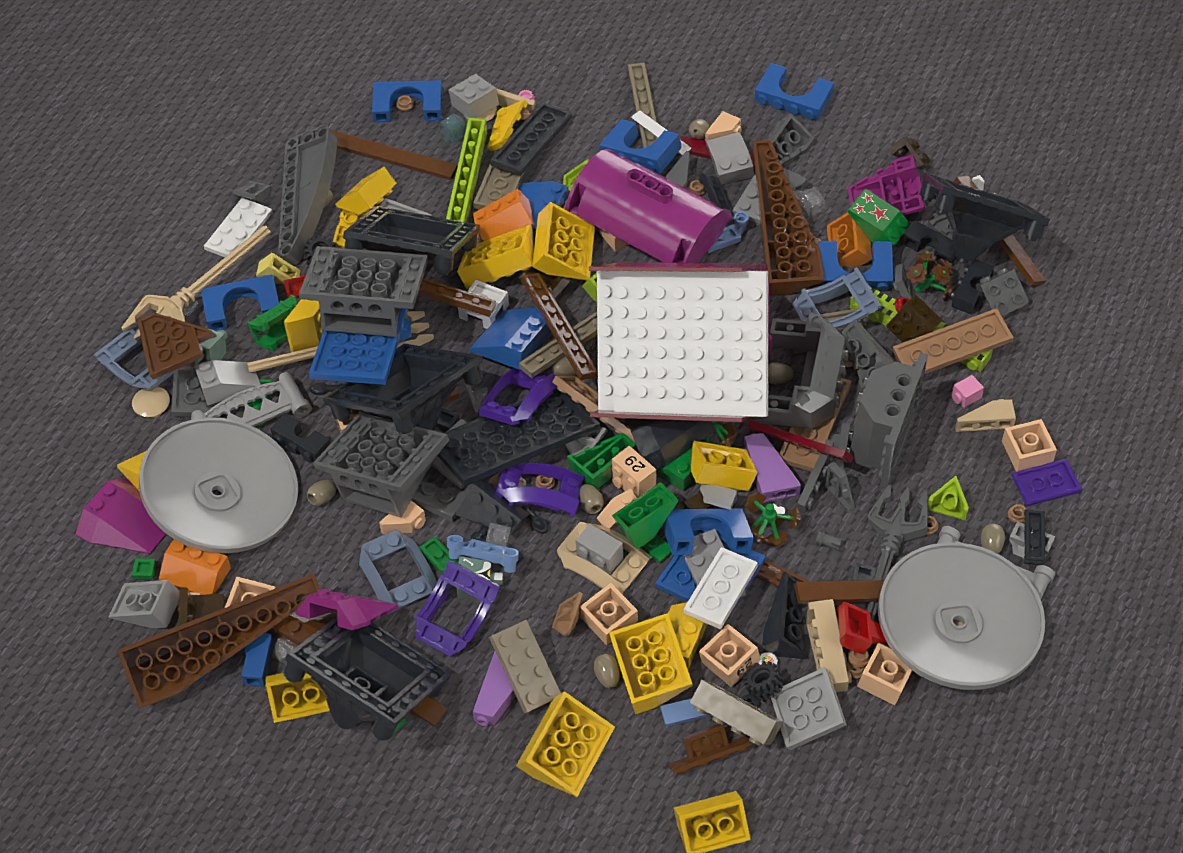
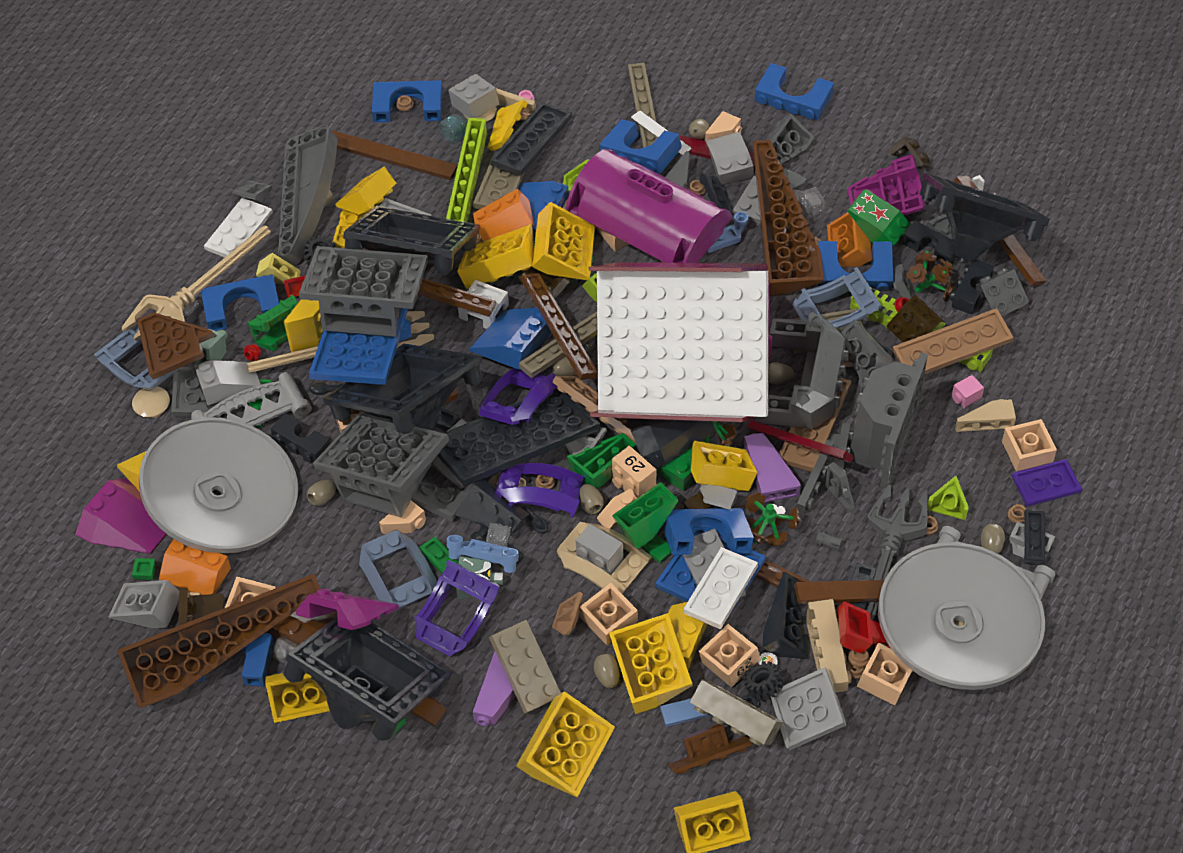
(252, 352): none -> red plate

